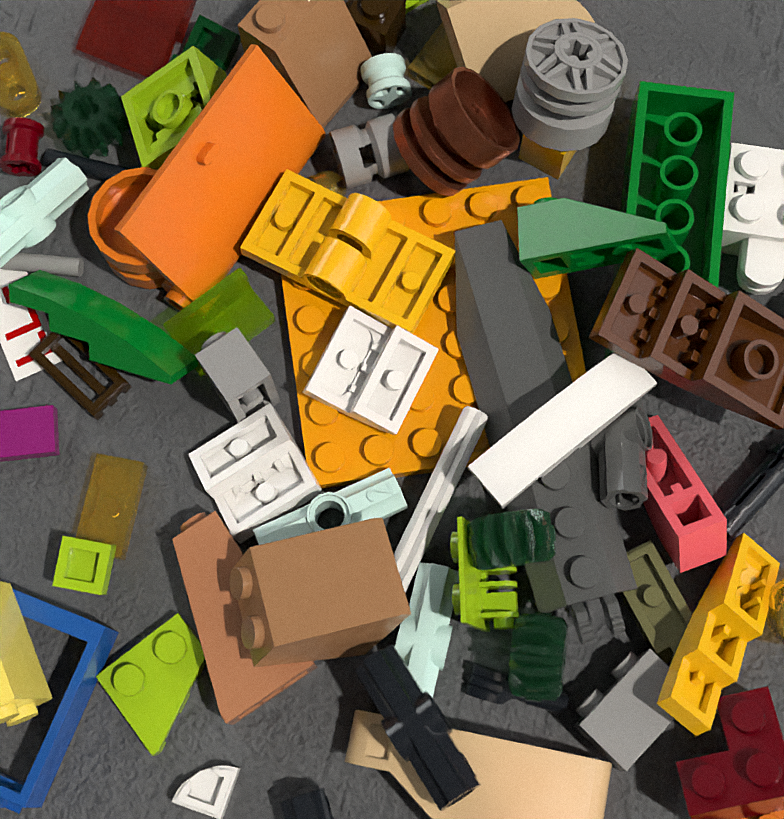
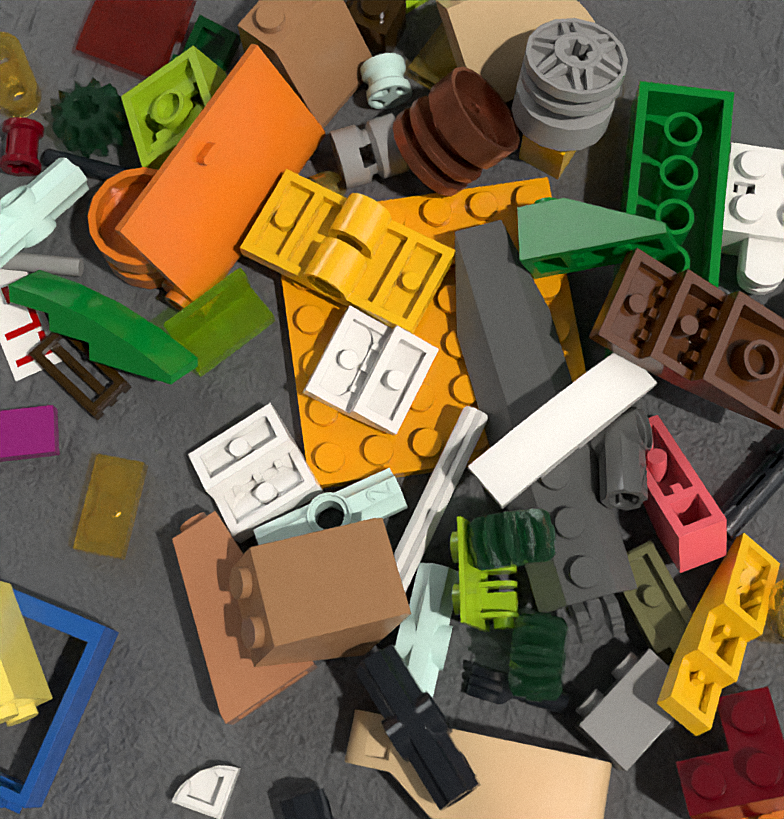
(84, 565): lime tile -> none
(155, 680): lime wing -> none
(237, 374): light grey brick -> none

